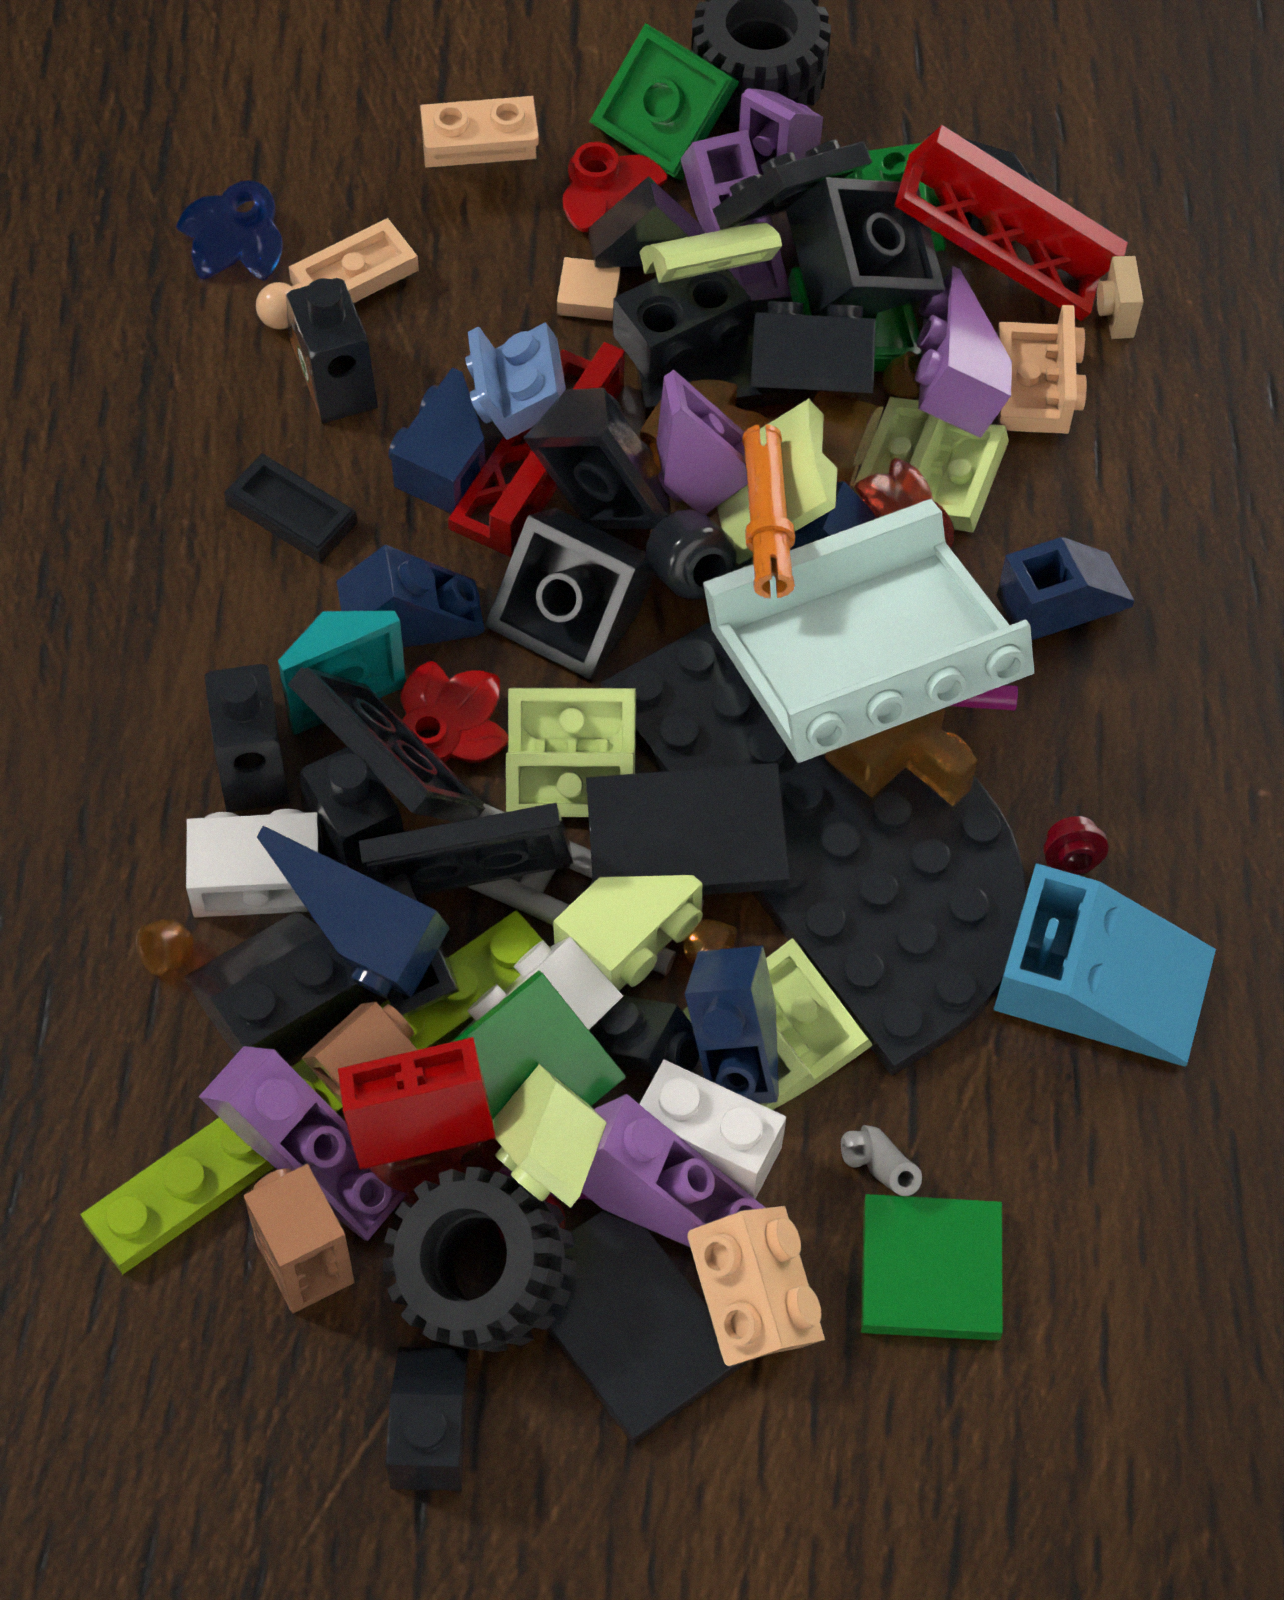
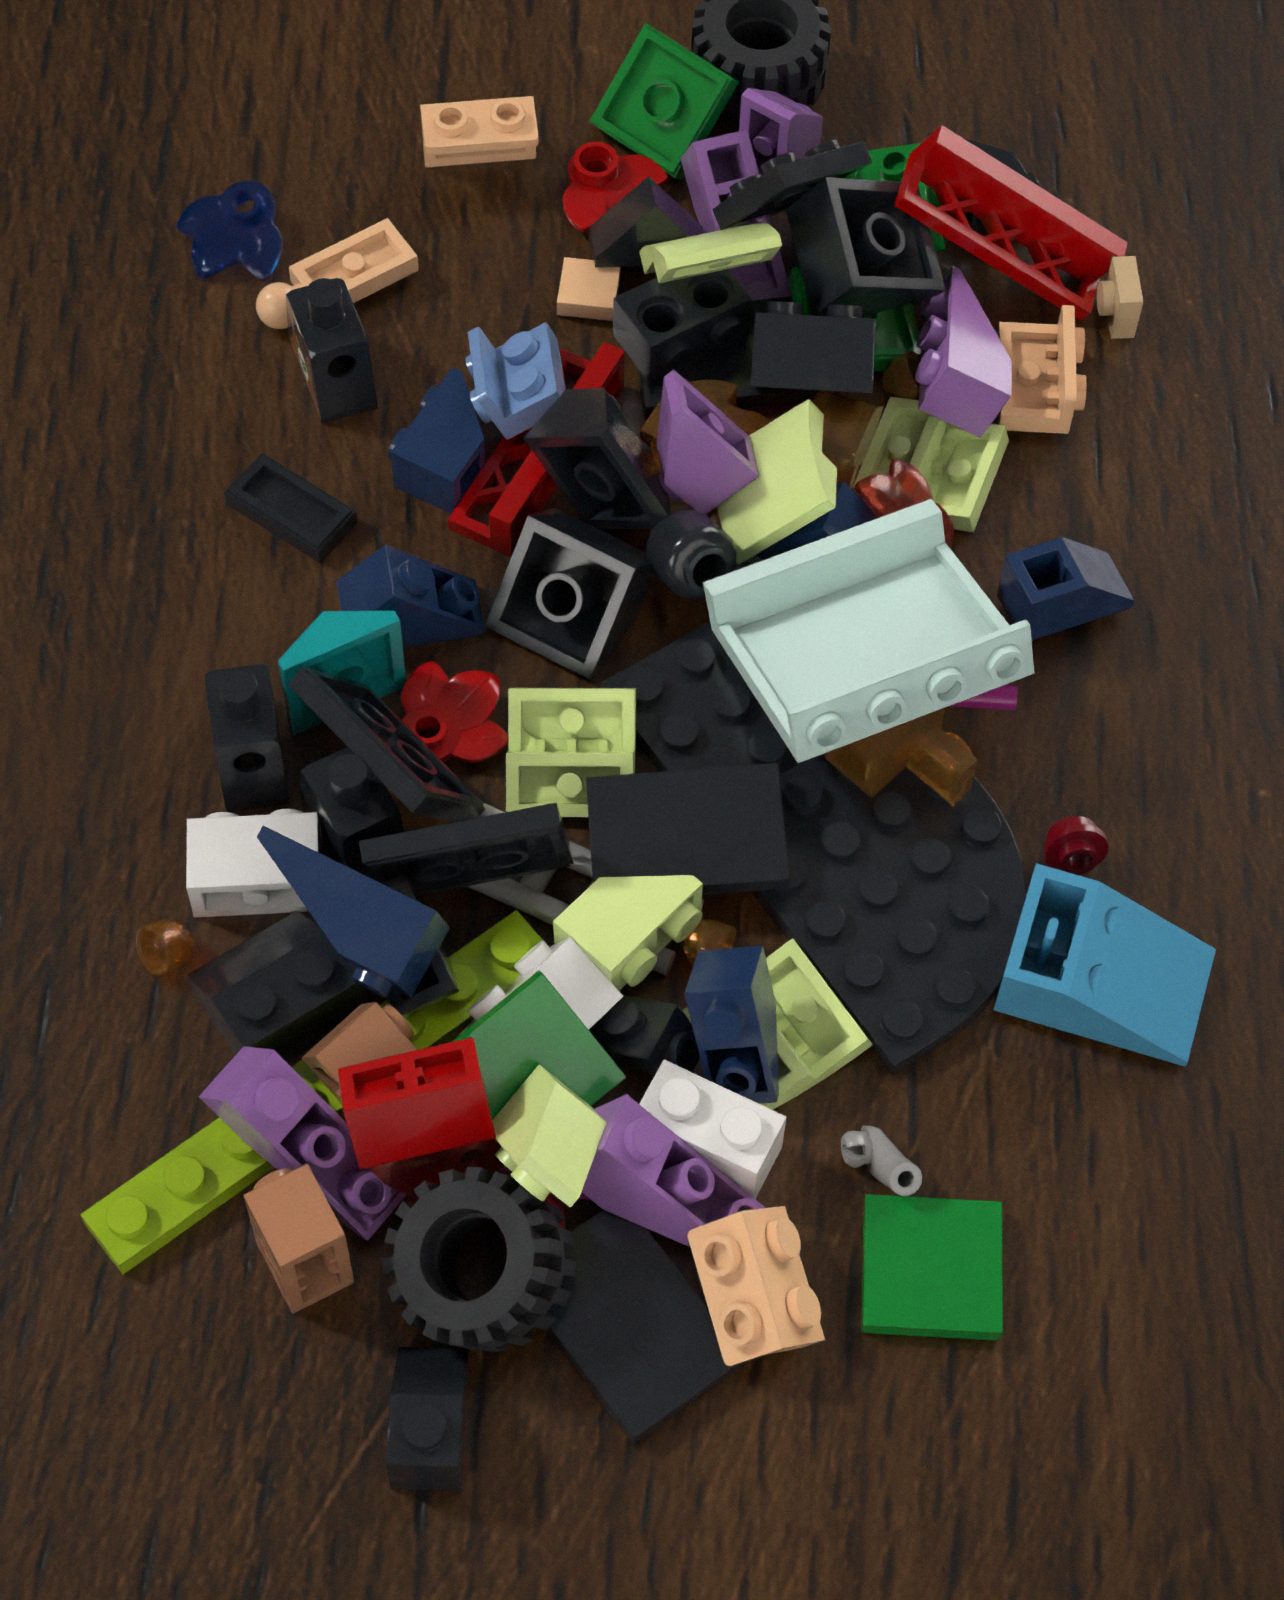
(769, 532): orange pin -> none

